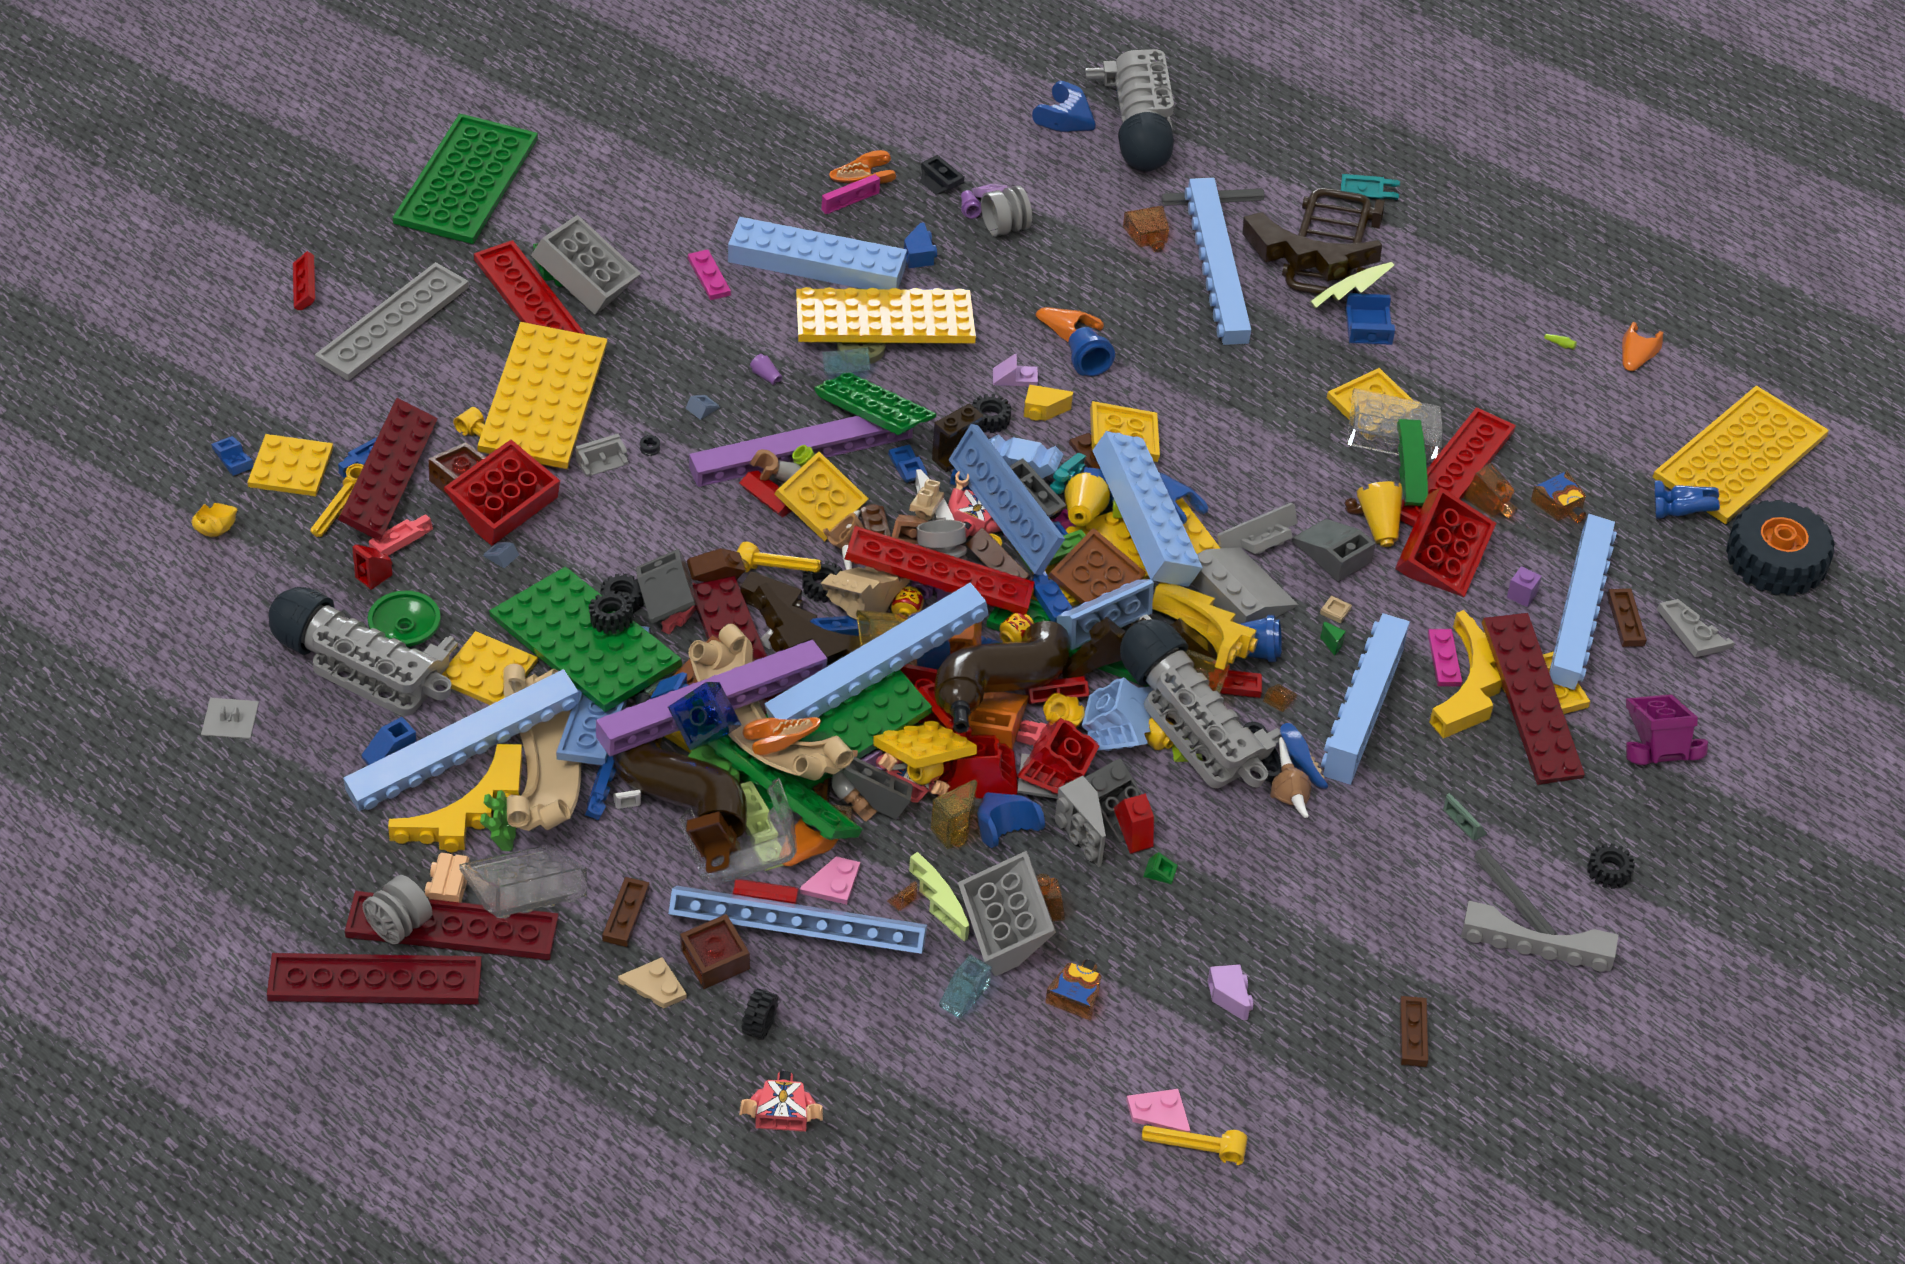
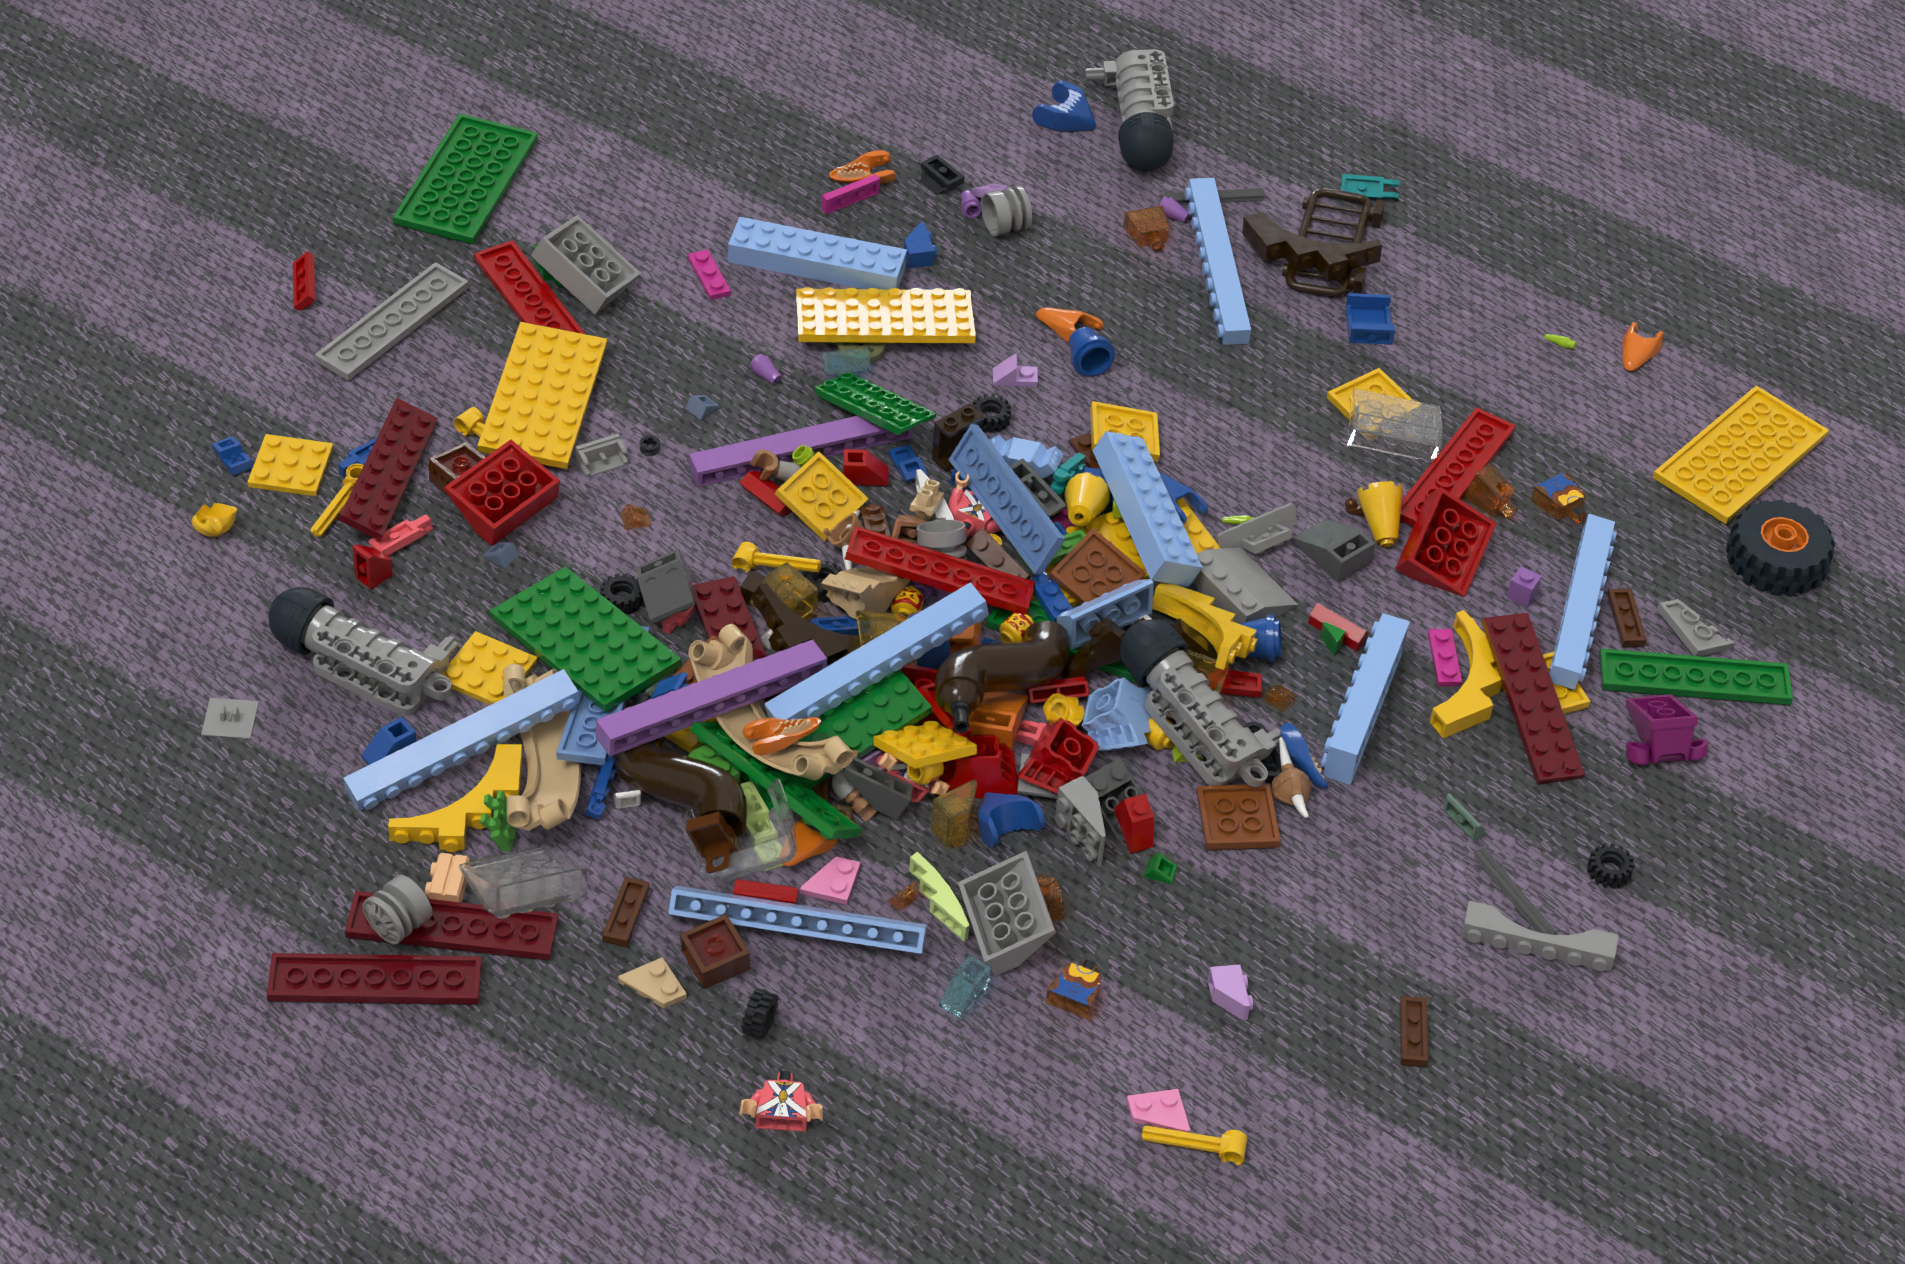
(405, 610): green dish -> none
(607, 603): black tyre -> none
(634, 517): none -> clear orange slope
(704, 715): clear blue slope -> none
(716, 565): reddish brown slope -> none
(793, 589): none -> clear yellow slope
(864, 468): none -> red slope
(1046, 402): yellow slope -> none
(1174, 209): none -> medium lavender cone
(1236, 520): none -> lime piece
(1238, 817): none -> dark orange plate
(1335, 609): tan tile -> none
(1354, 635): none -> piece
(1358, 281): yellowish green slope -> none
(1413, 462): green slope -> none
(1684, 500): blue piece -> none
(1695, 676): none -> green plate

